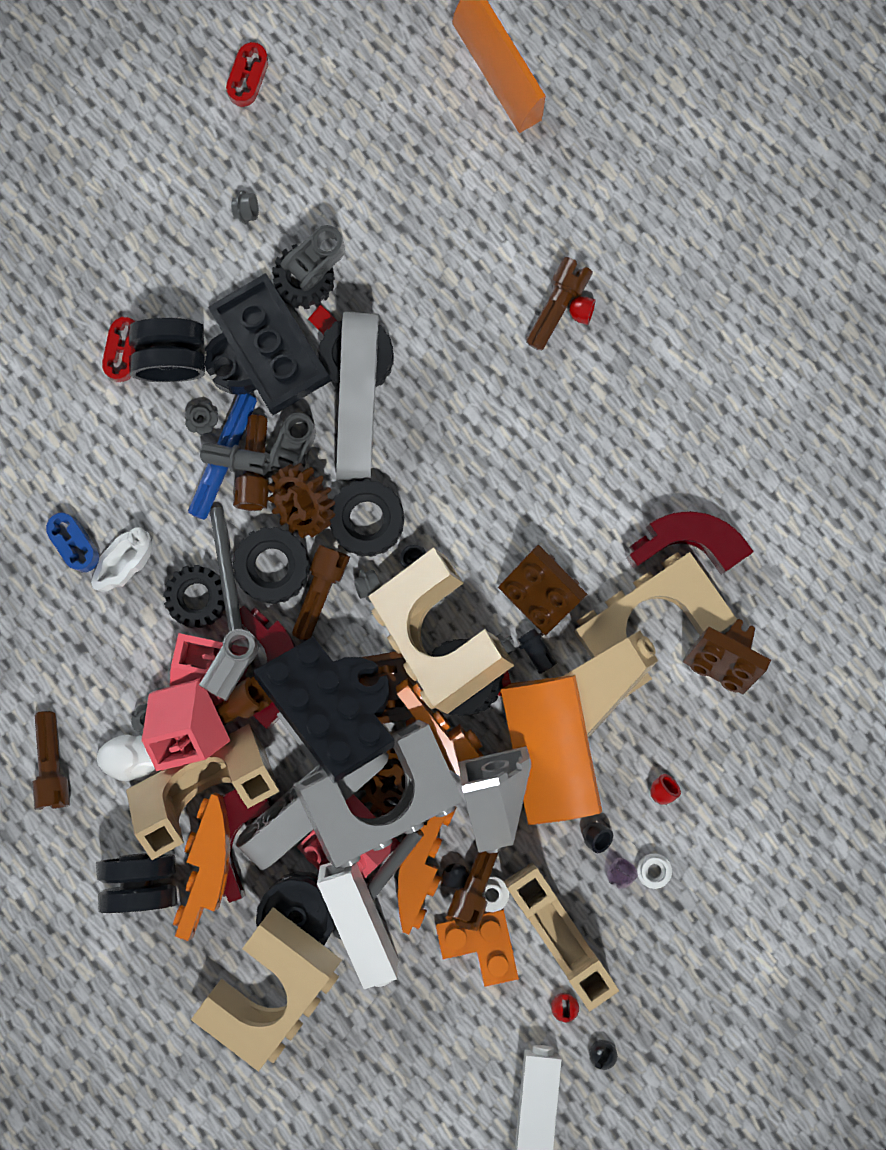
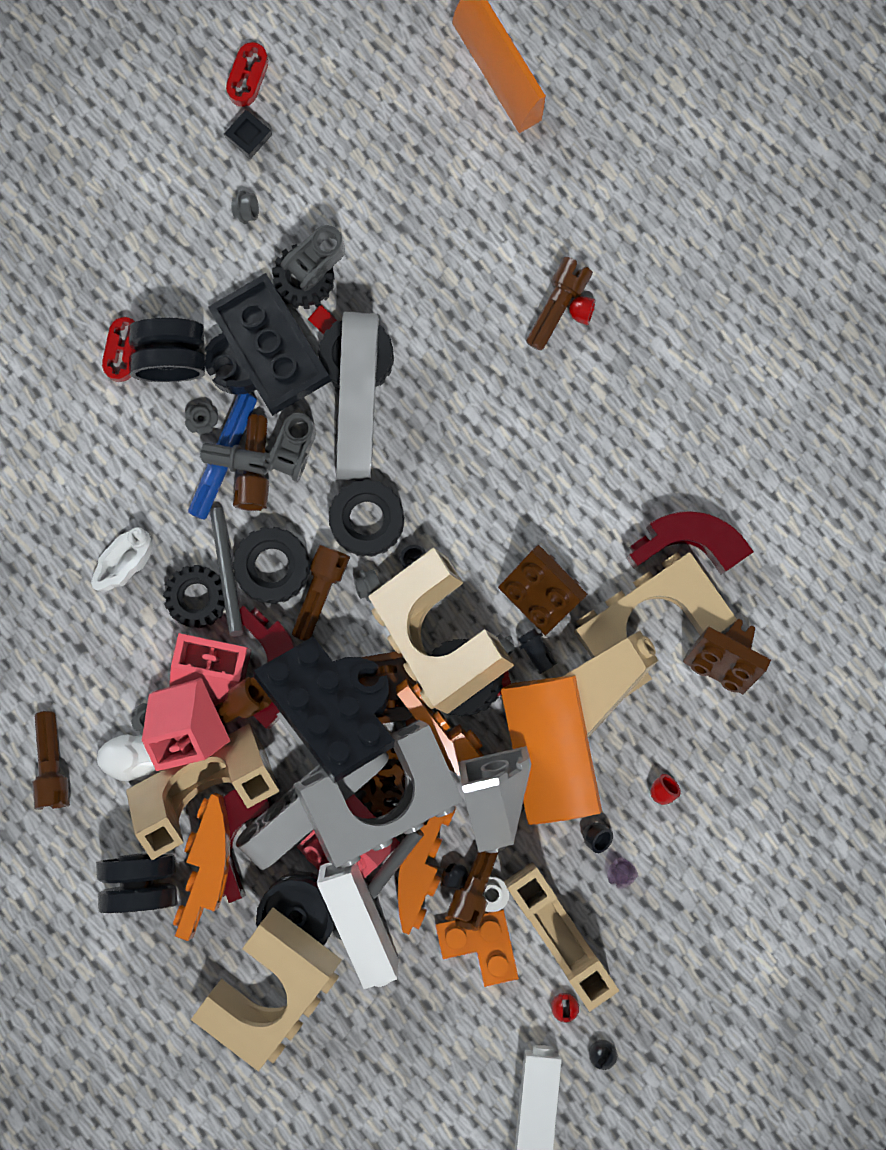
(78, 538): blue beam -> none
(227, 667): light grey piece -> none
(248, 134): none -> black plate
(301, 500): reddish brown gear -> none
(665, 871): white plate -> none

